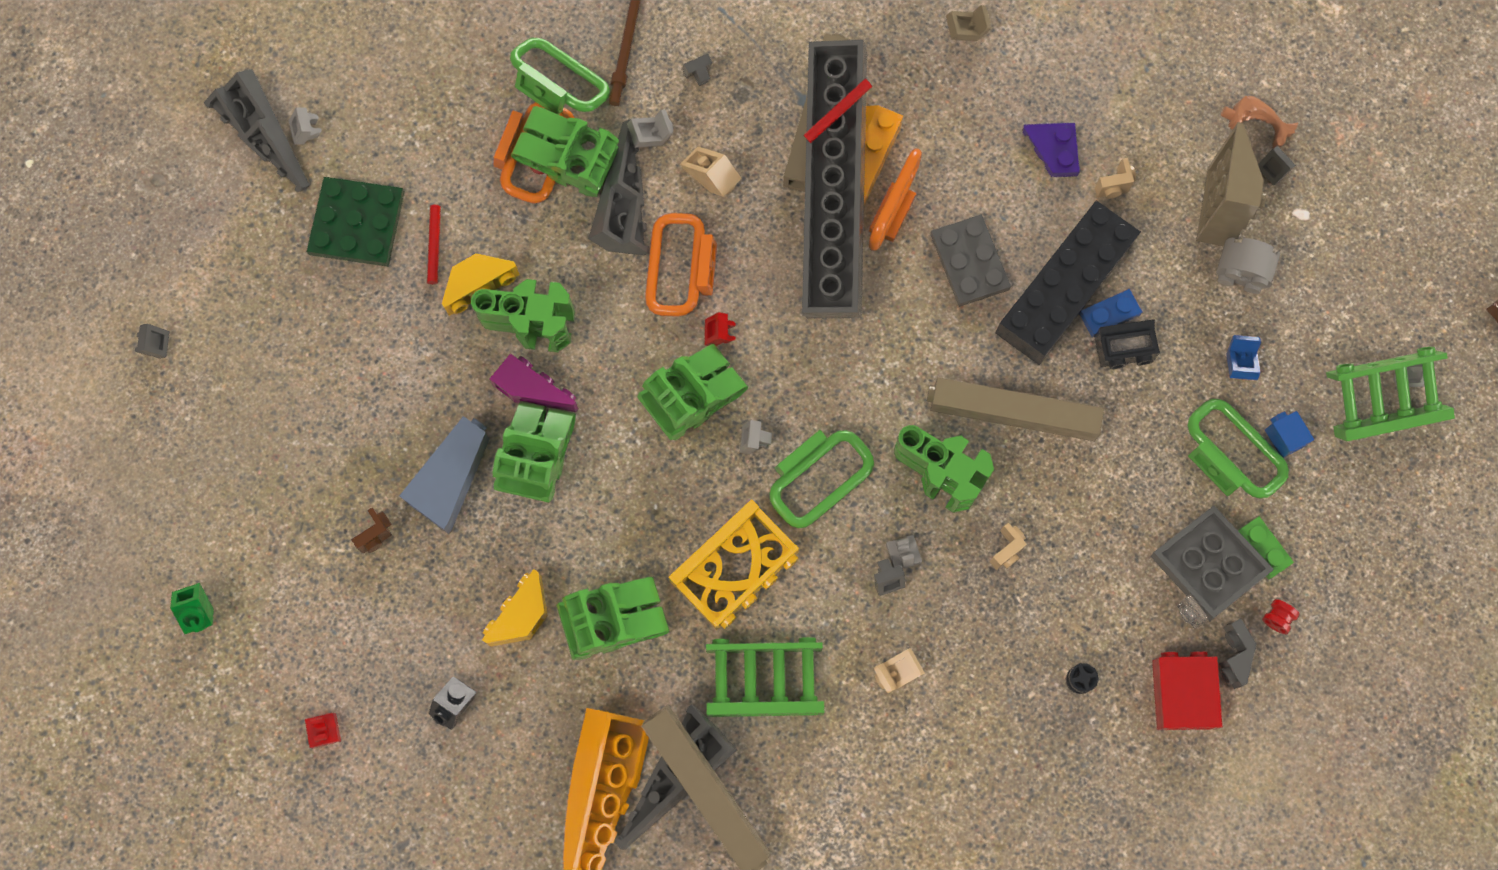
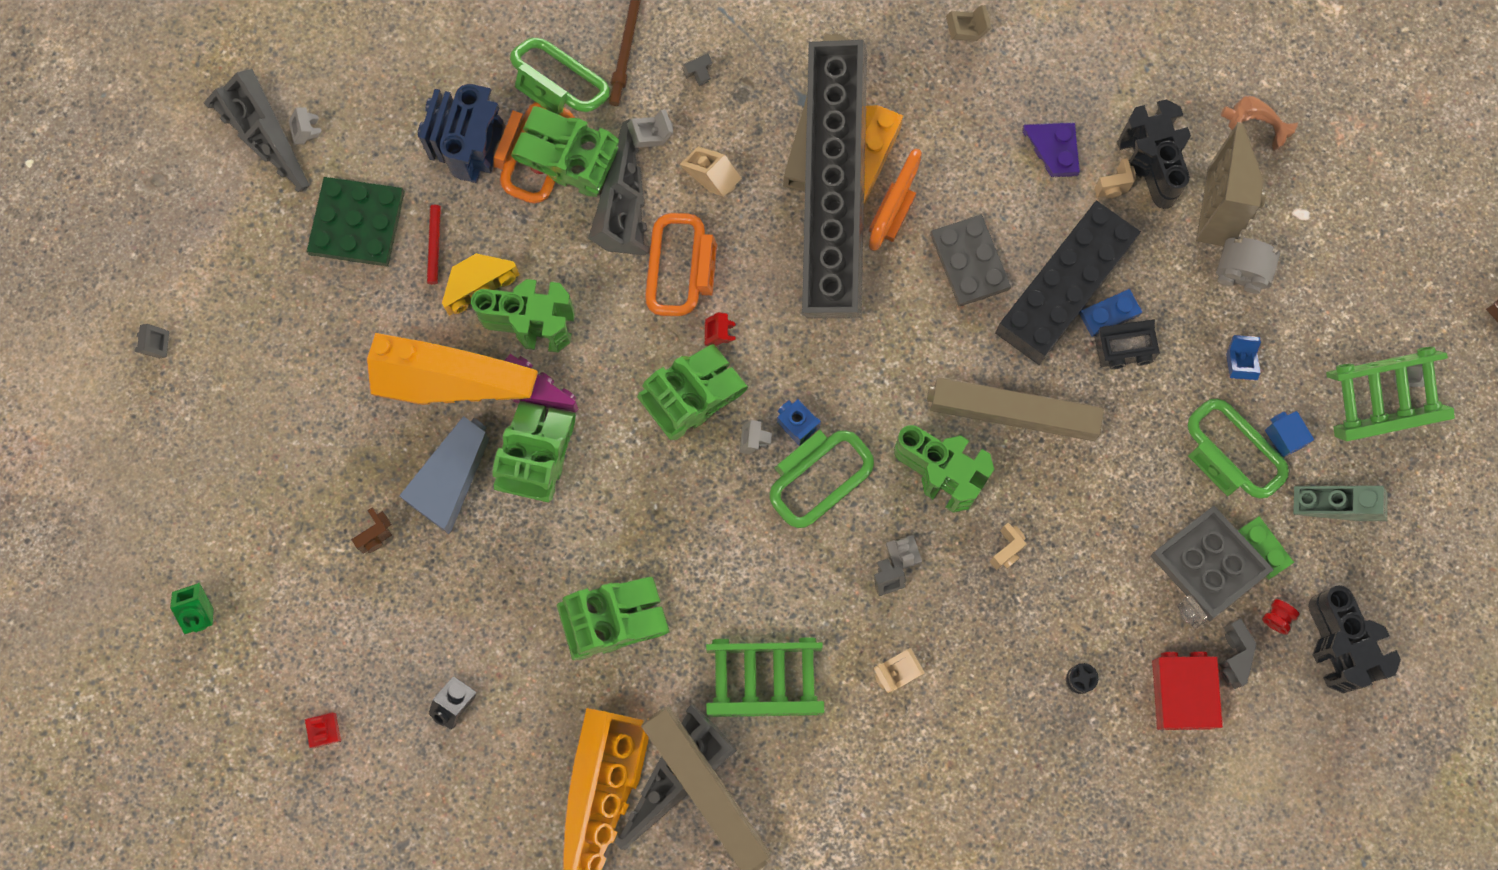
(437, 373): none -> light orange wedge
(462, 130): none -> dark blue piece
(520, 614): yellow slope -> none
(741, 526): yellow fence -> none
(800, 430): none -> blue brick
(838, 110): red bar -> none
(1158, 151): none -> black connector
(1275, 165): dark grey tile -> none
(1342, 502): none -> sand green slope
(1349, 642): none -> black connector

